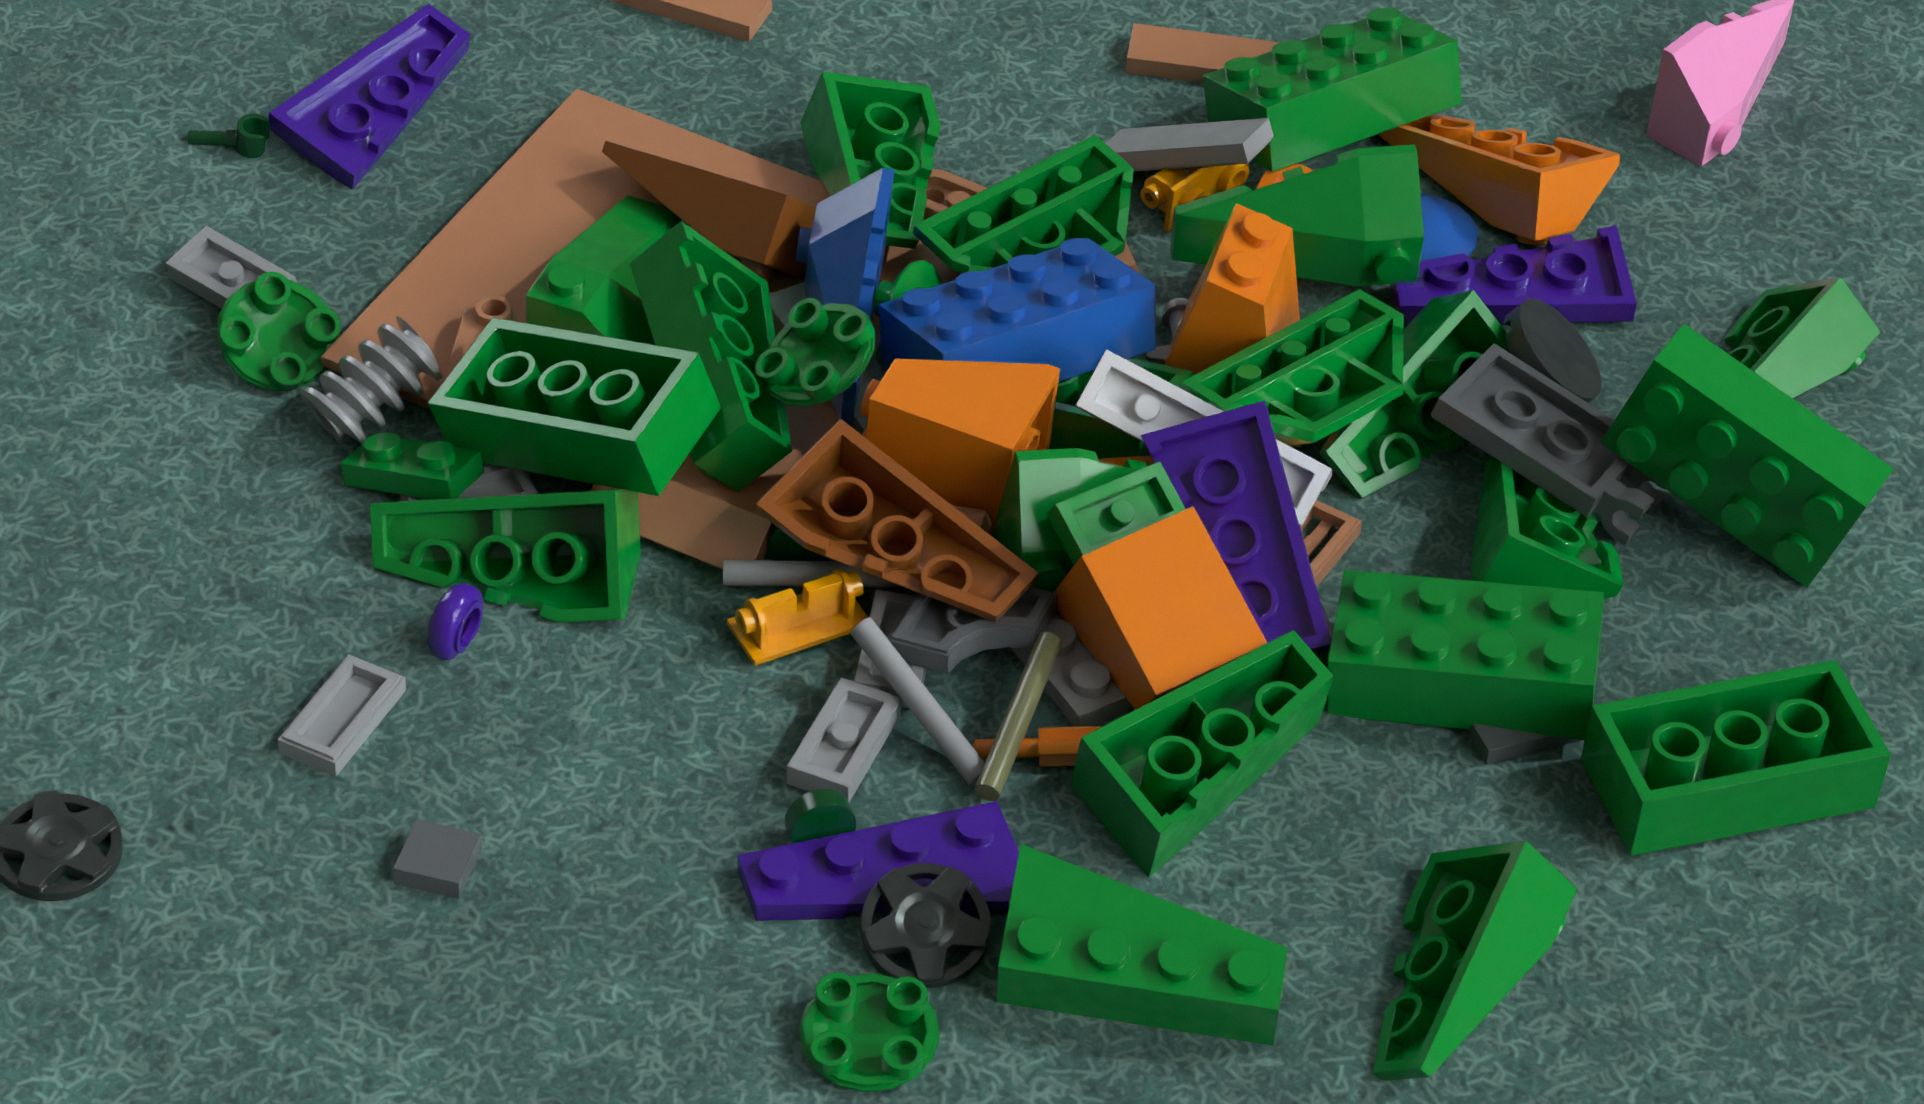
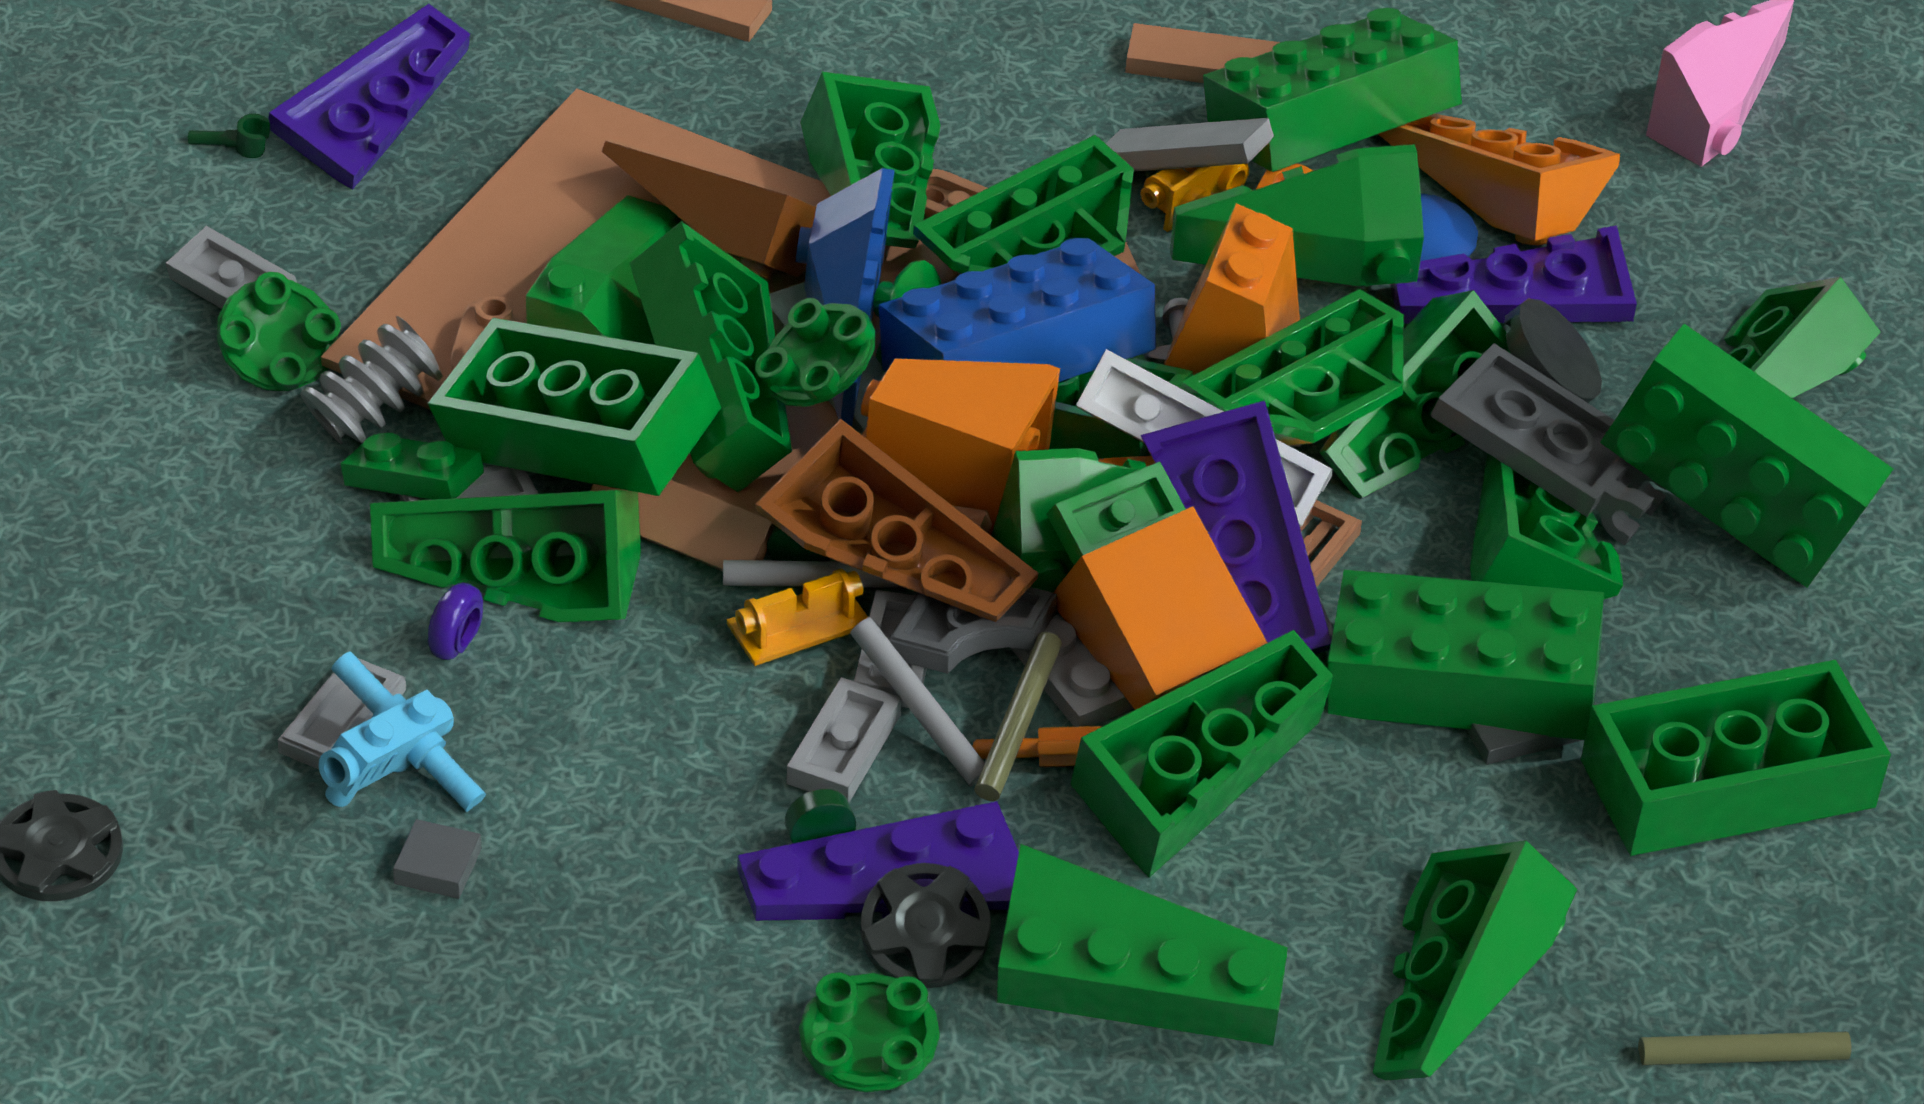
(392, 740): none -> medium azure piece
(1744, 1048): none -> olive bar

